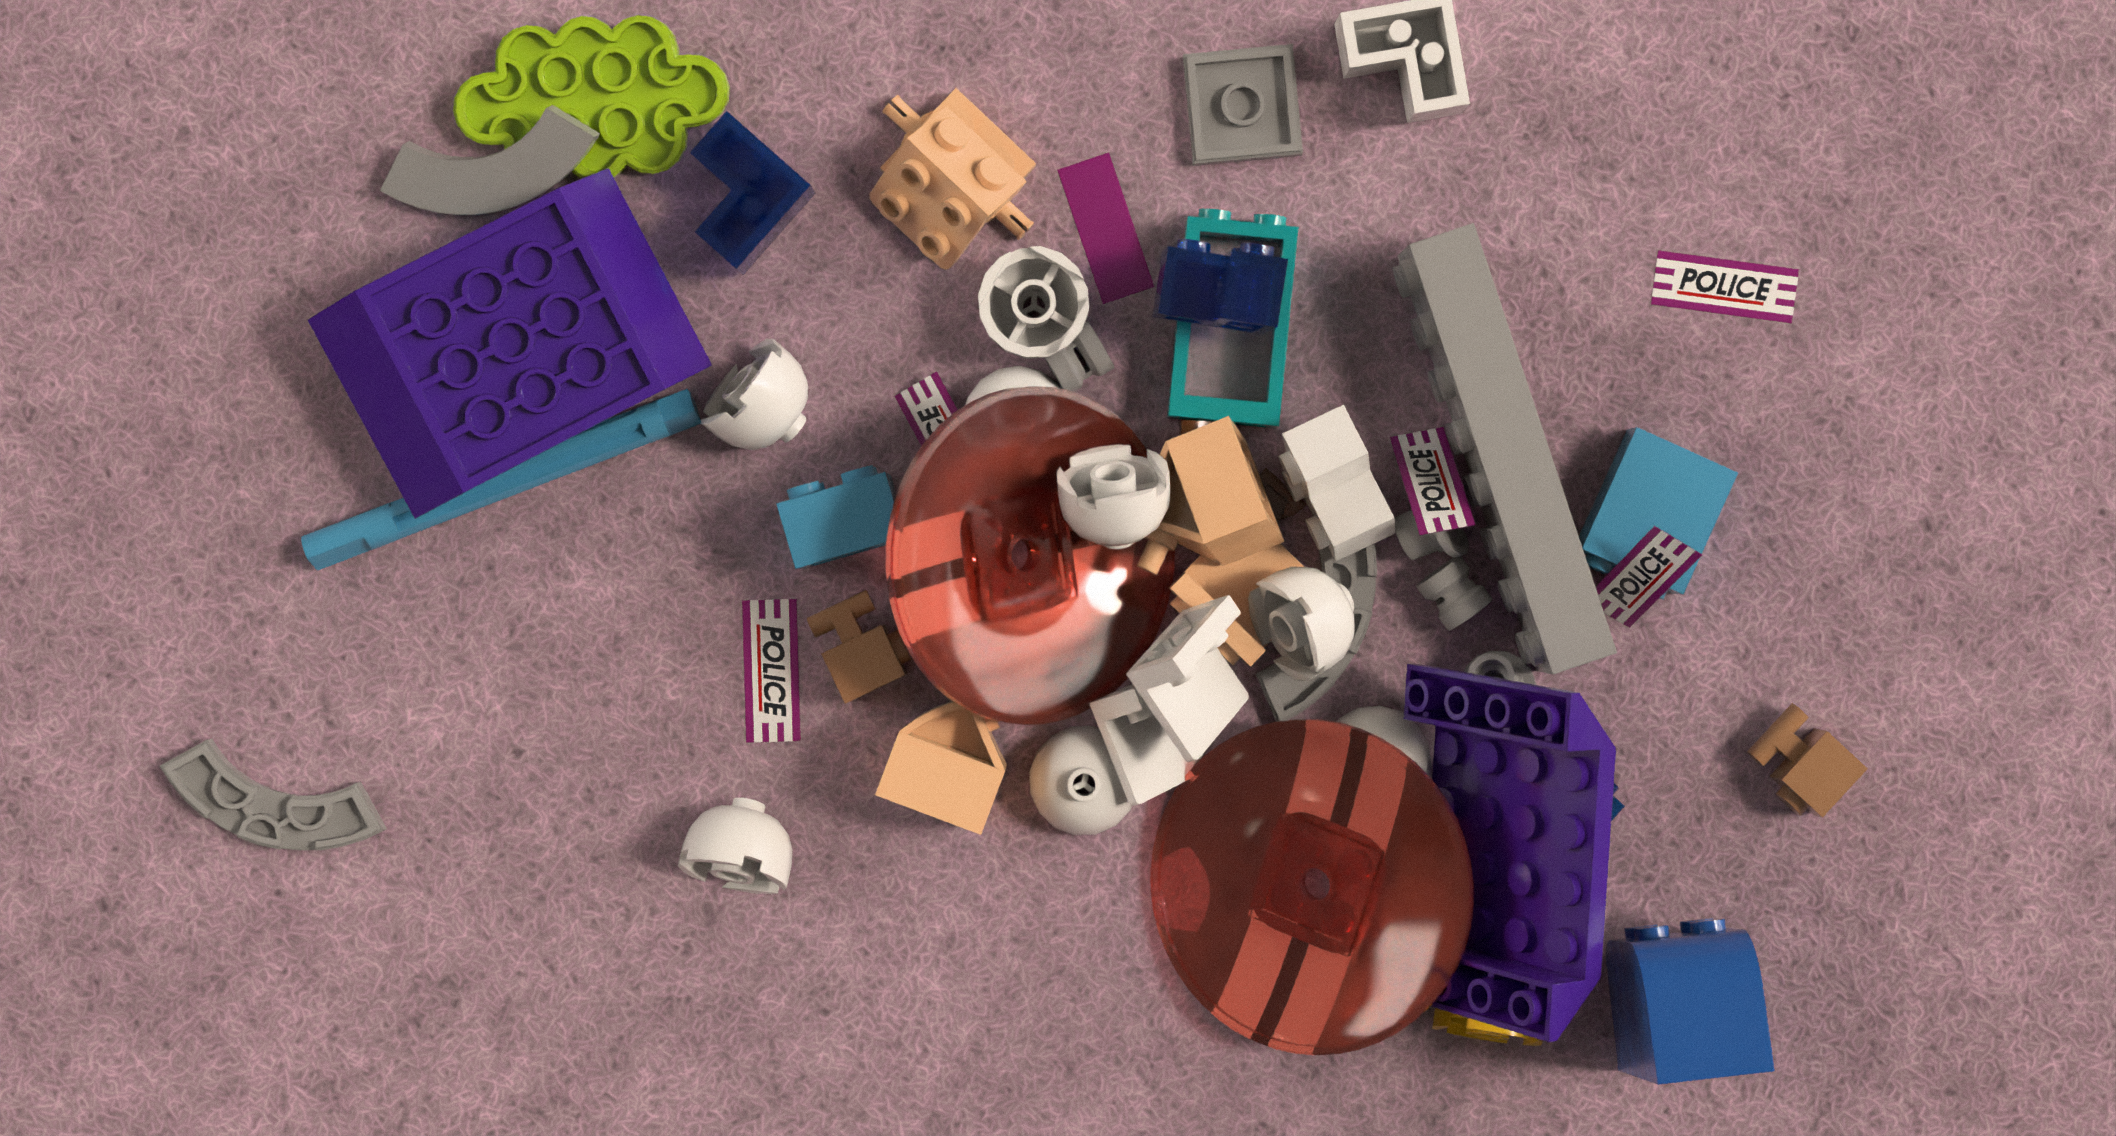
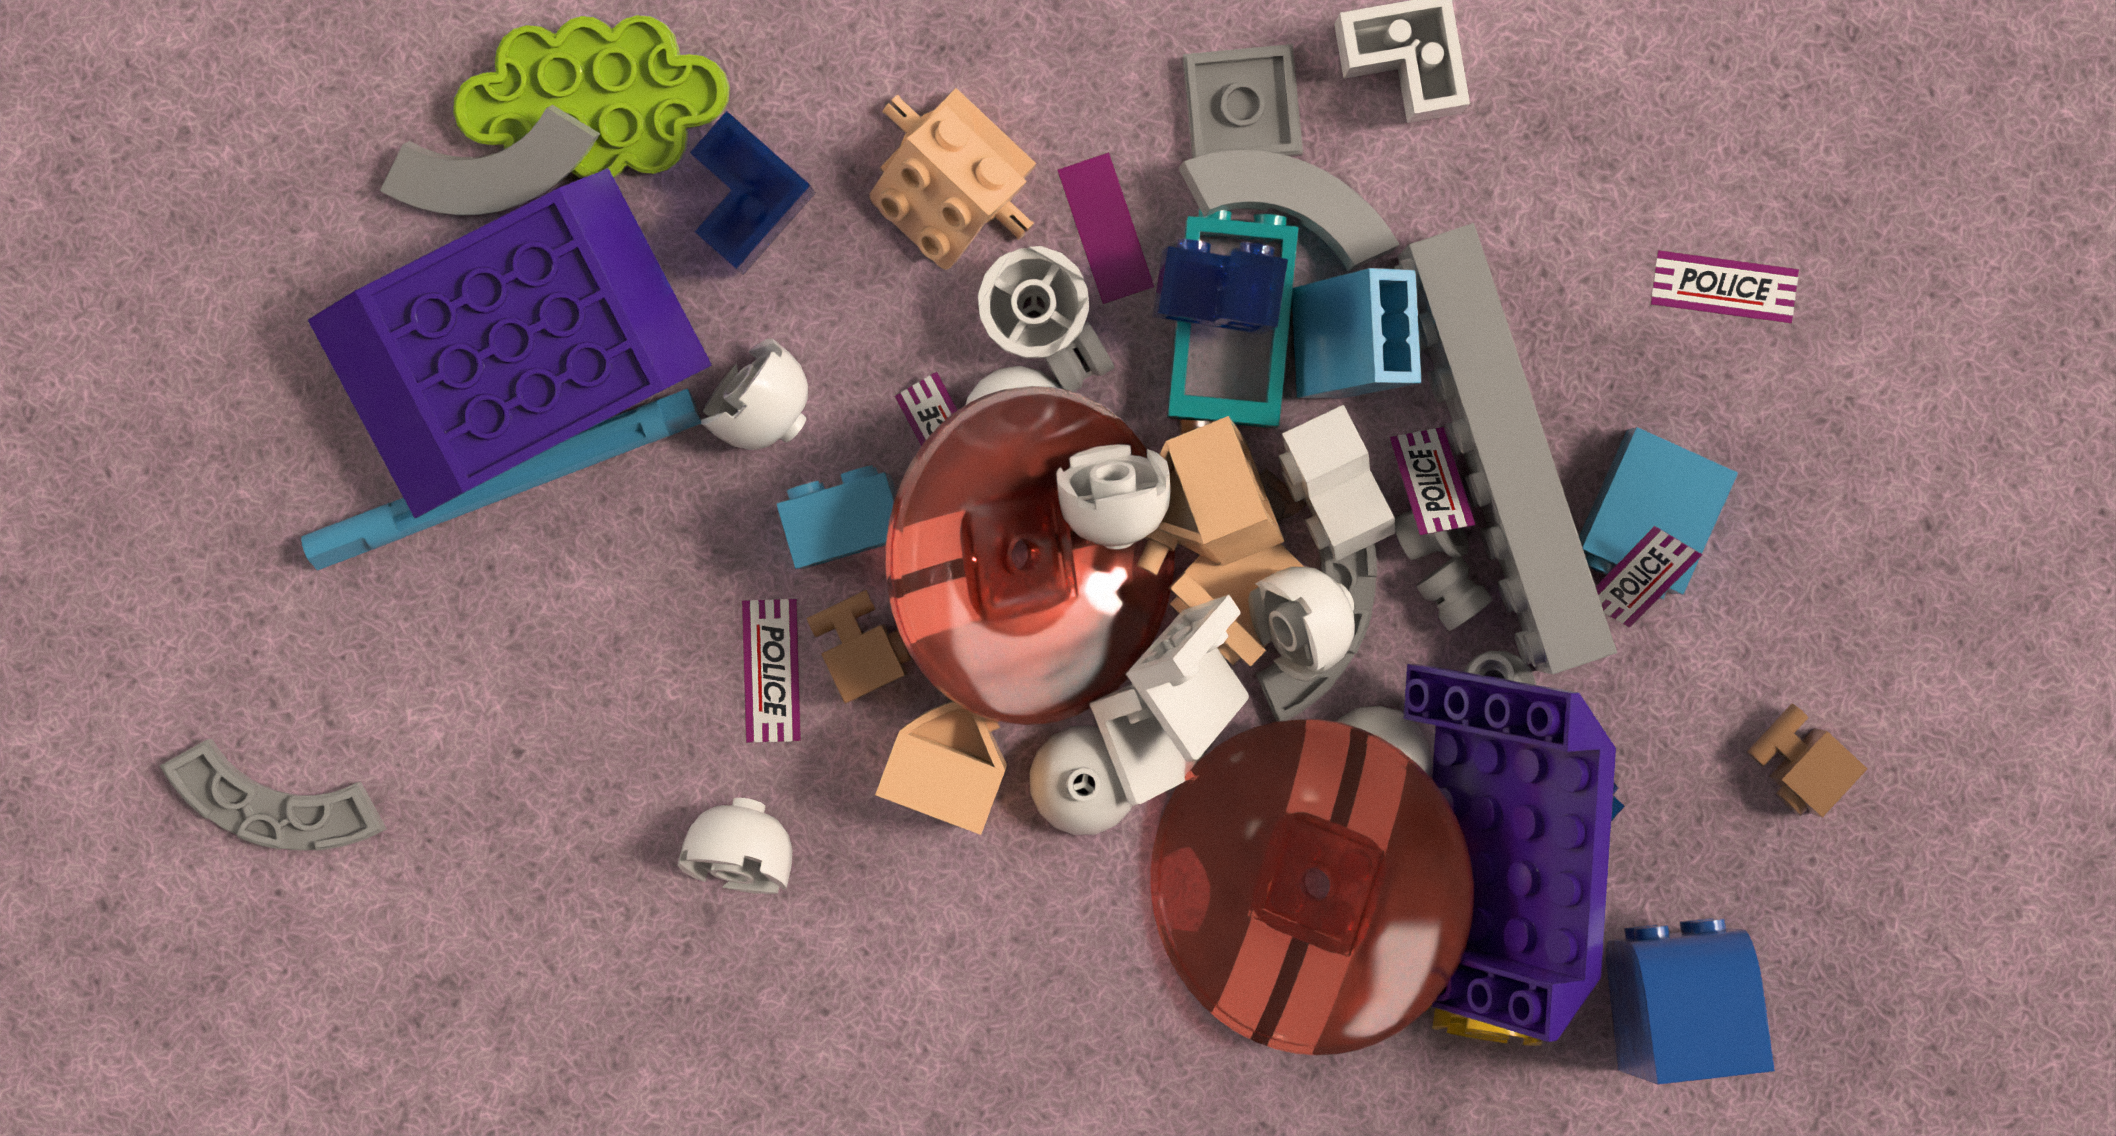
(1295, 187): none -> light grey tile
(1356, 334): none -> dark azure brick

